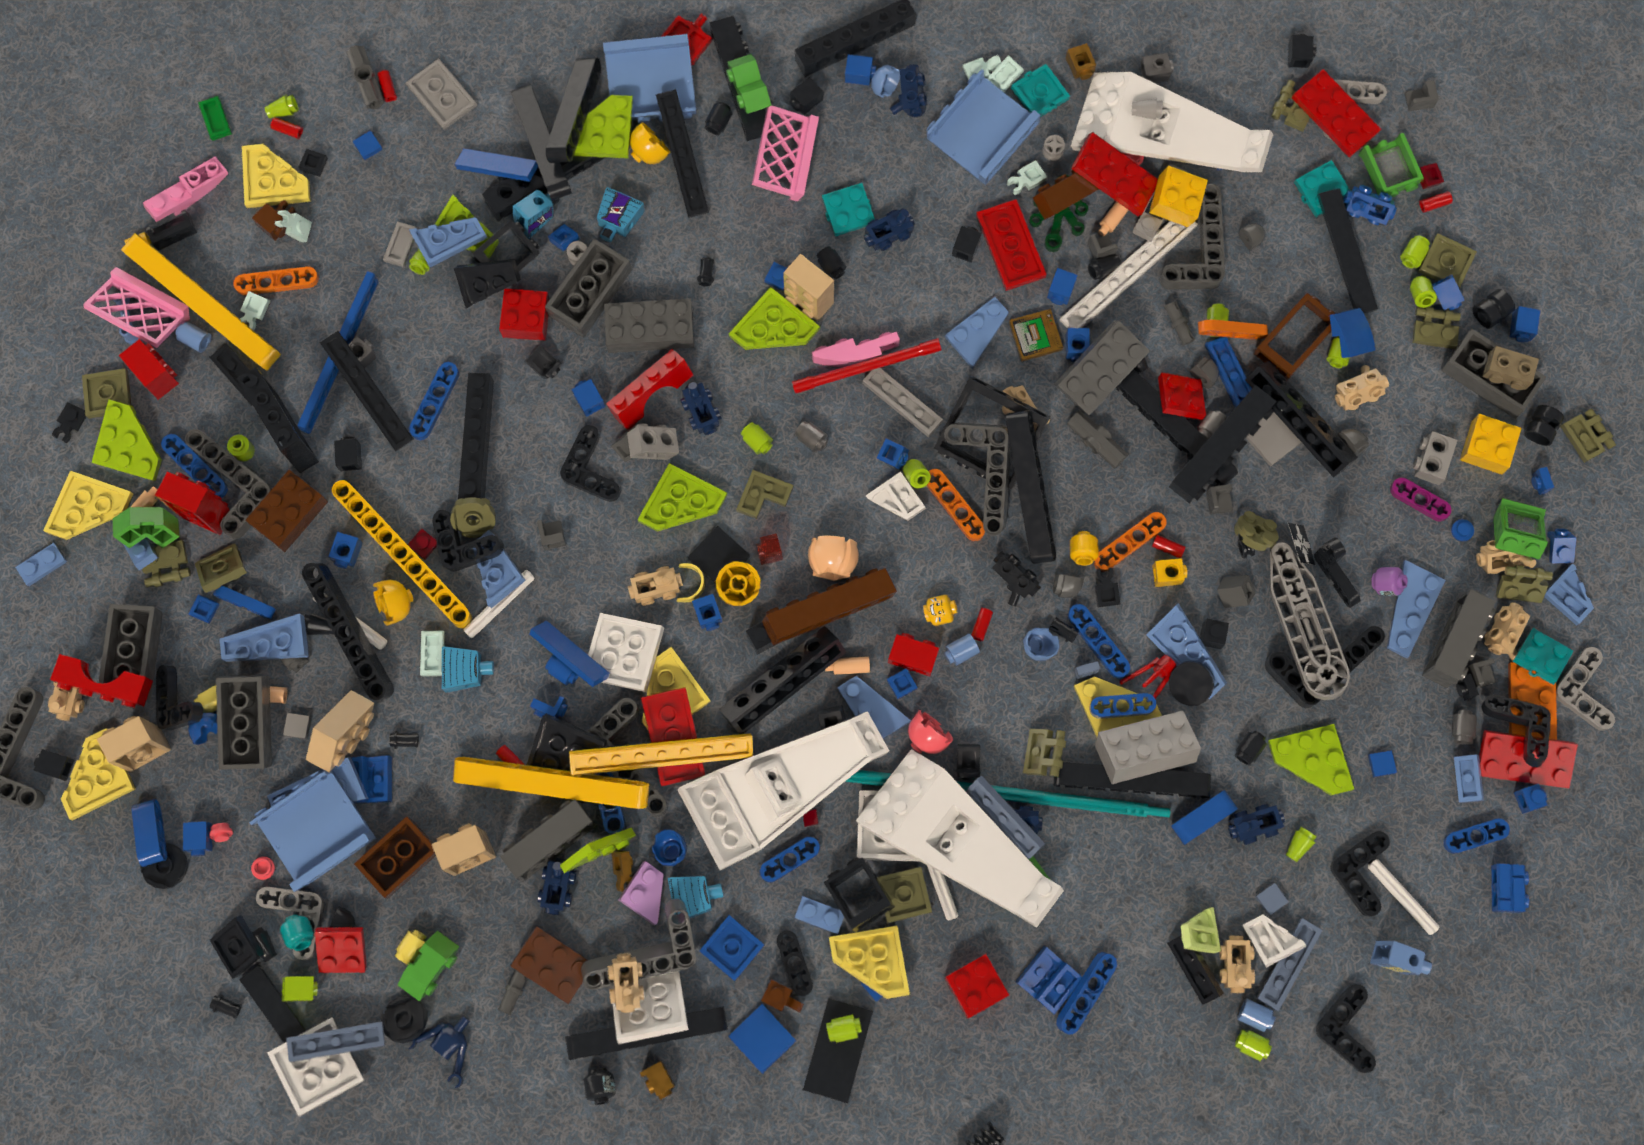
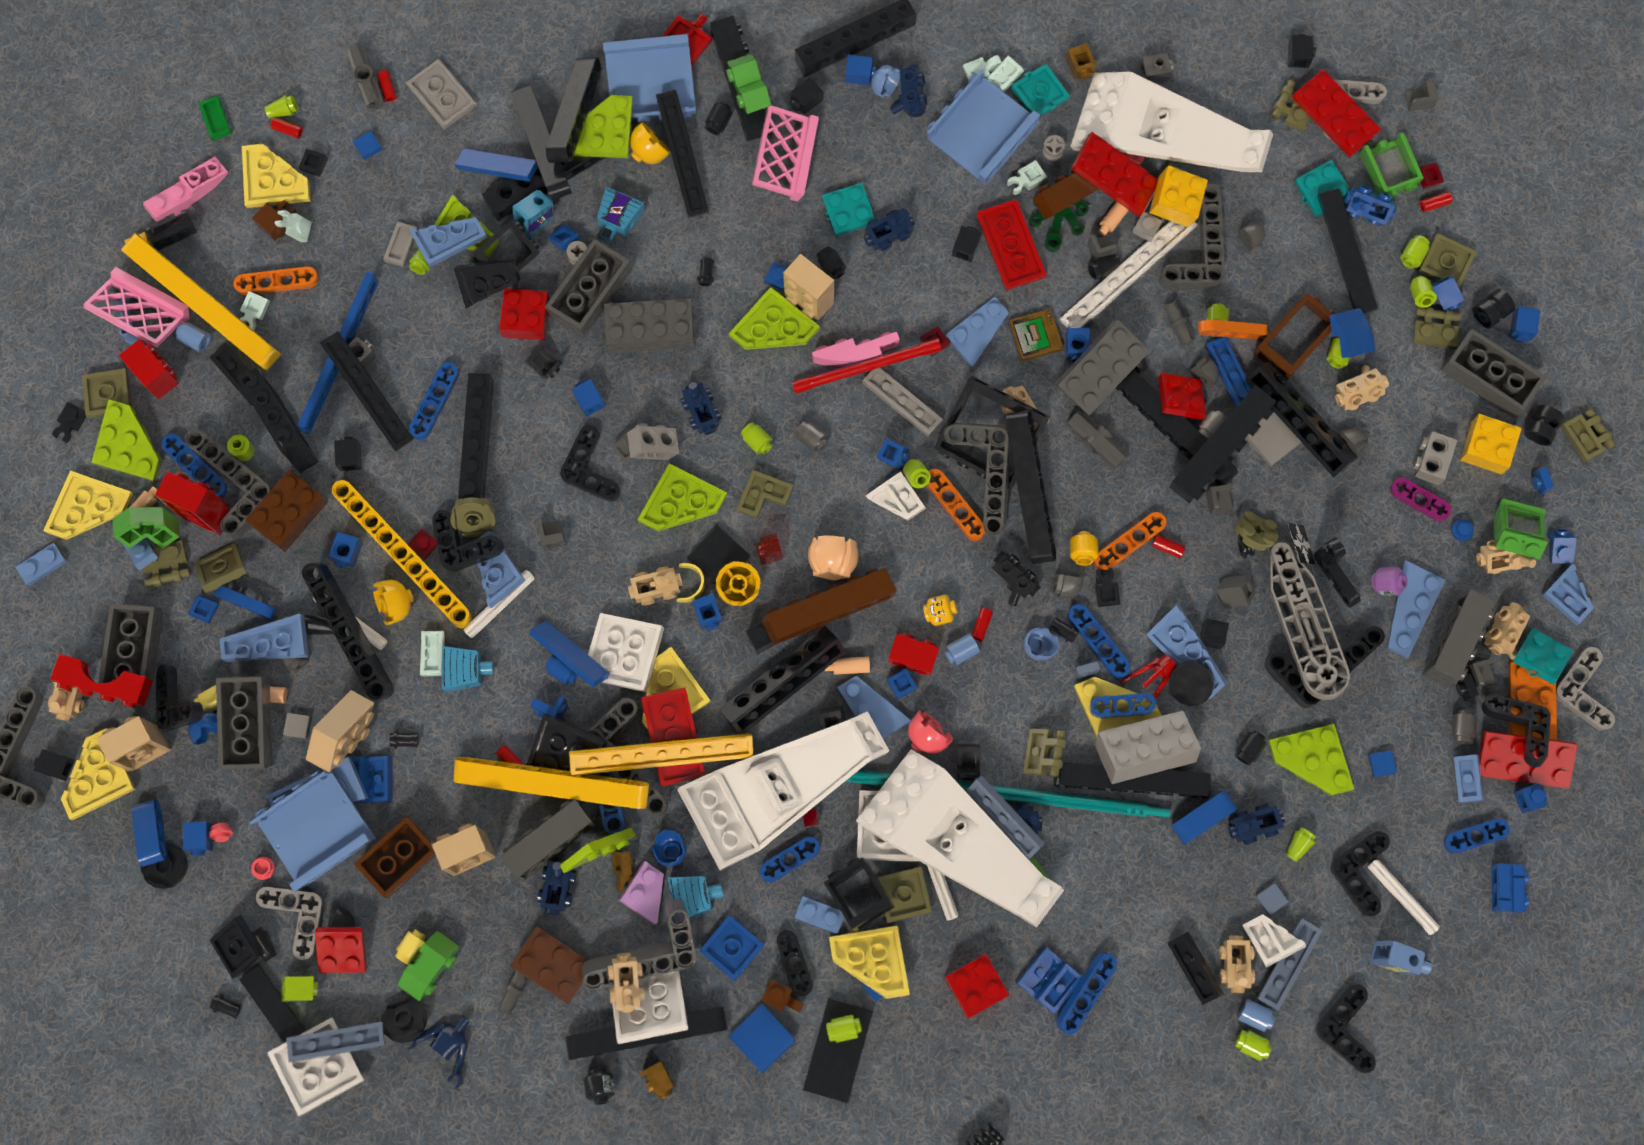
(297, 932): teal head -> none
(630, 402): red arch -> none
(934, 334): none -> dark red plate
(1062, 287): blue brick -> none
(1148, 108): light grey cone -> none
(1160, 576): yellow brick -> none
(1201, 932): yellowish green wing -> none
(1510, 368): dark tan brick -> none
(1524, 589): olive plate -> none

